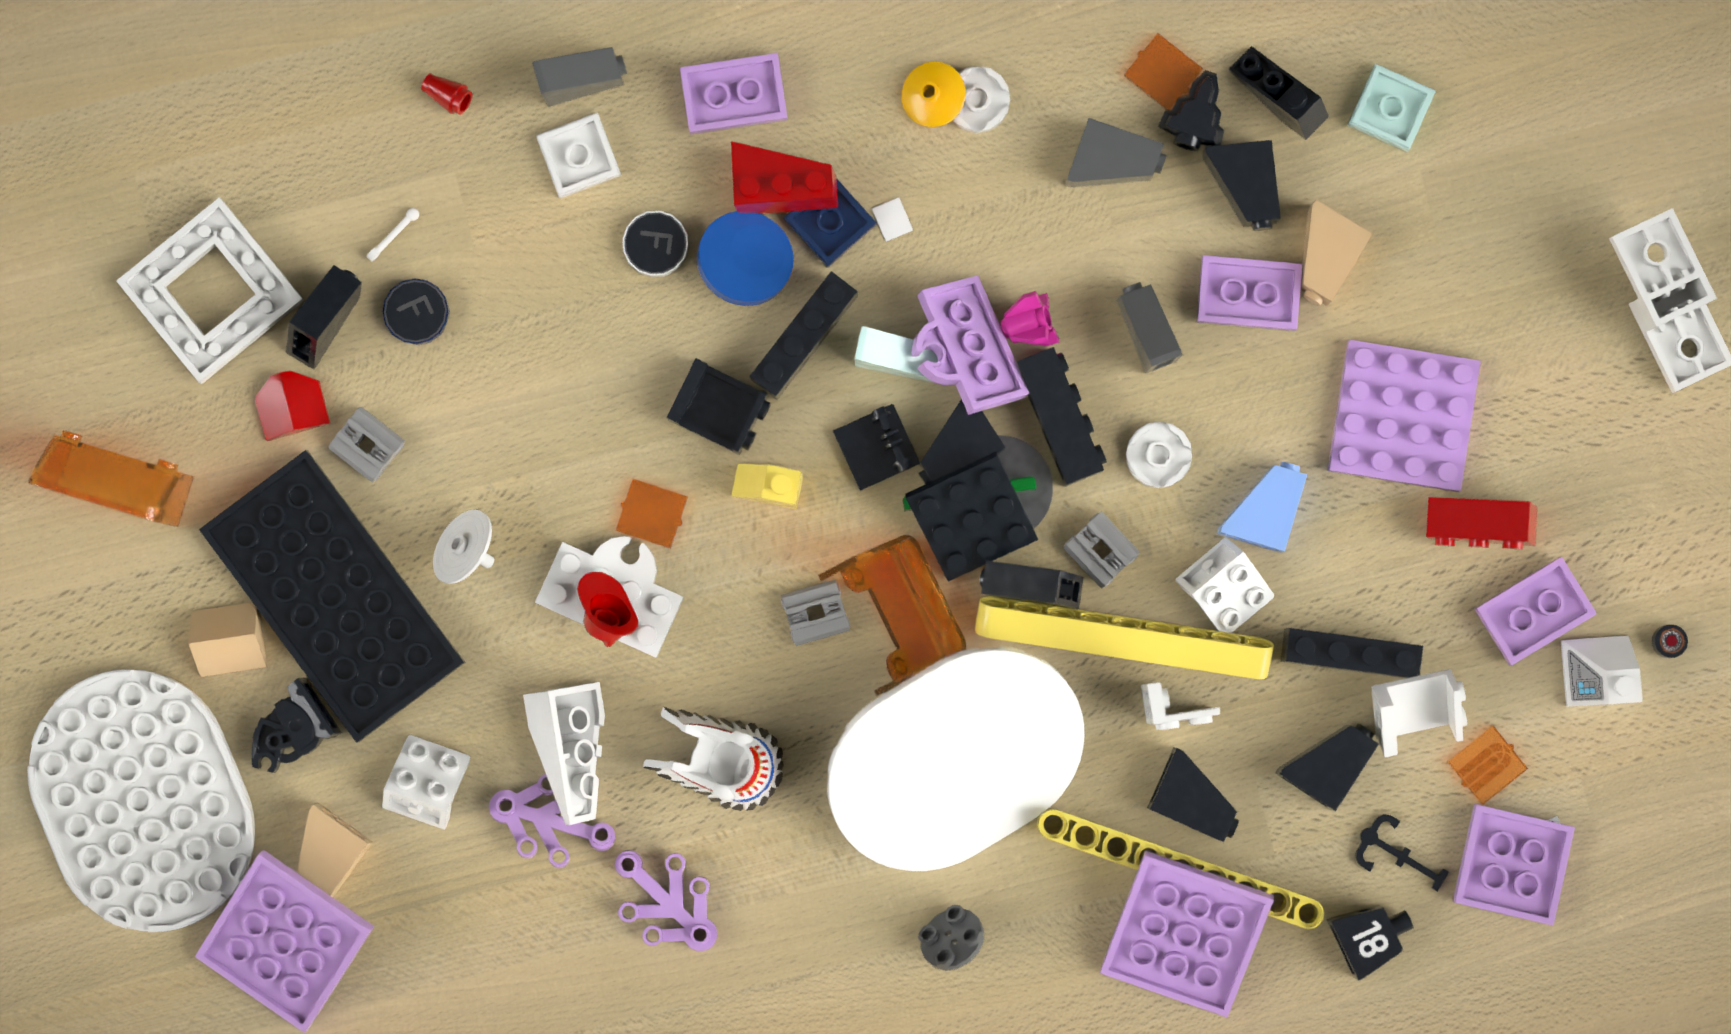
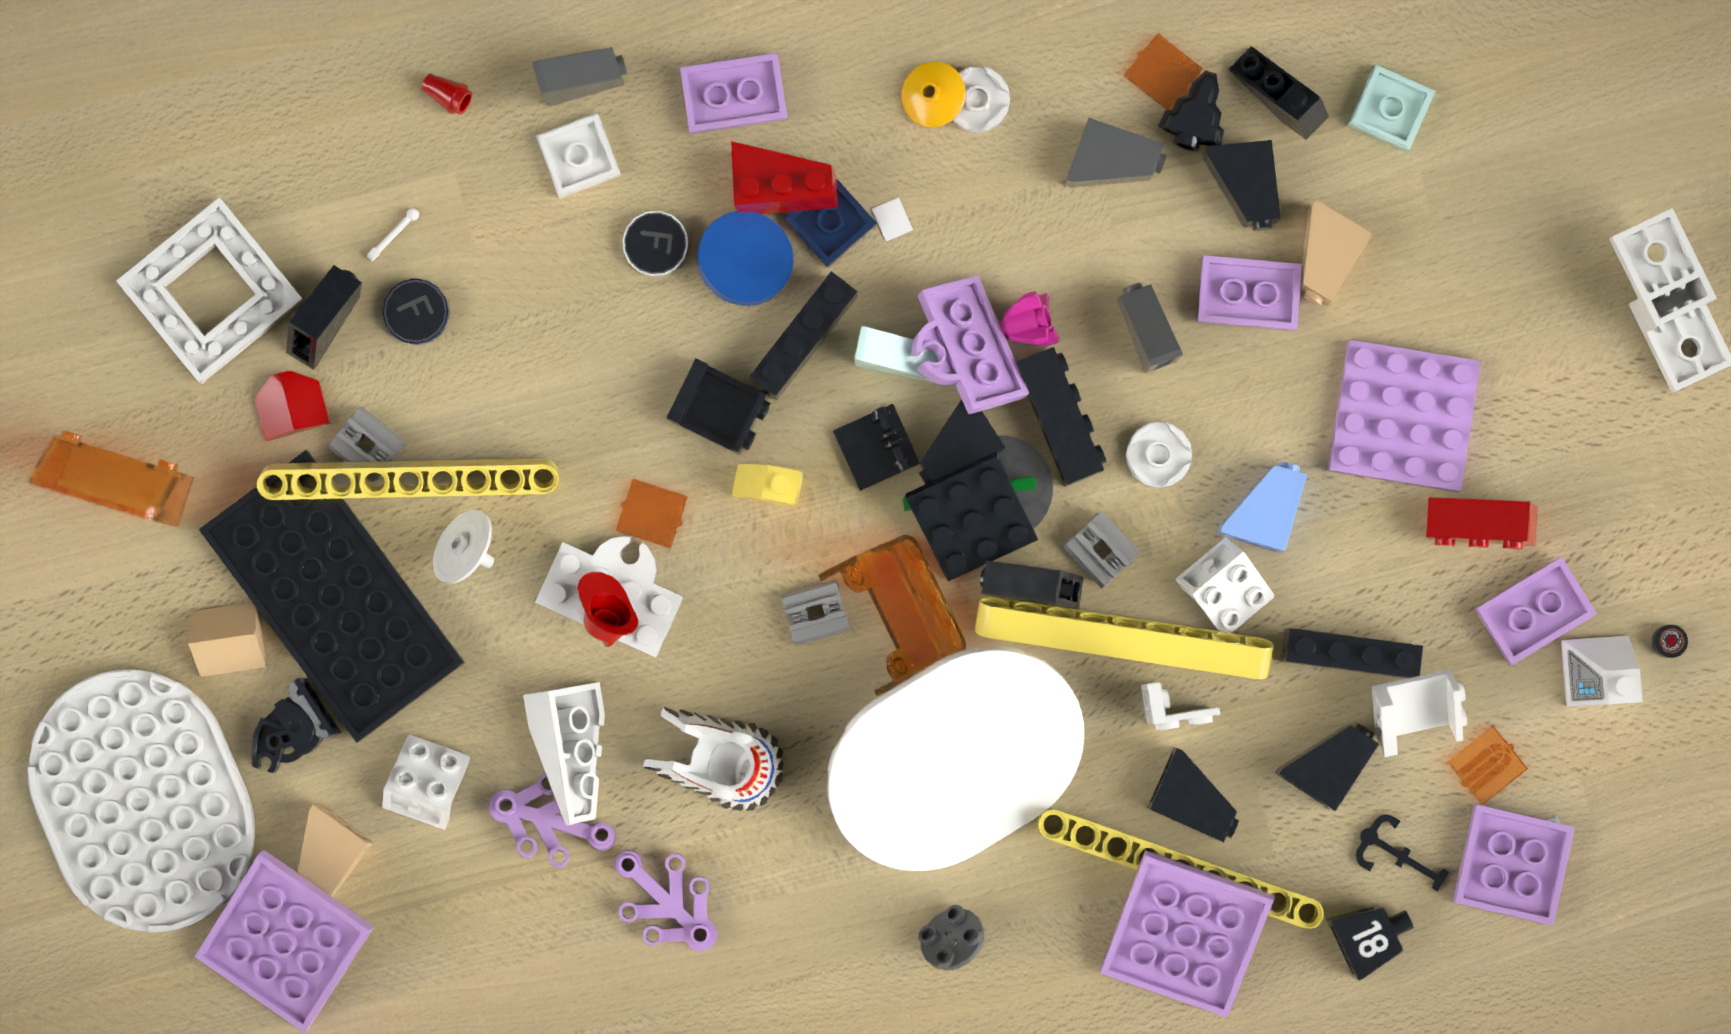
(394, 487): none -> light yellow beam

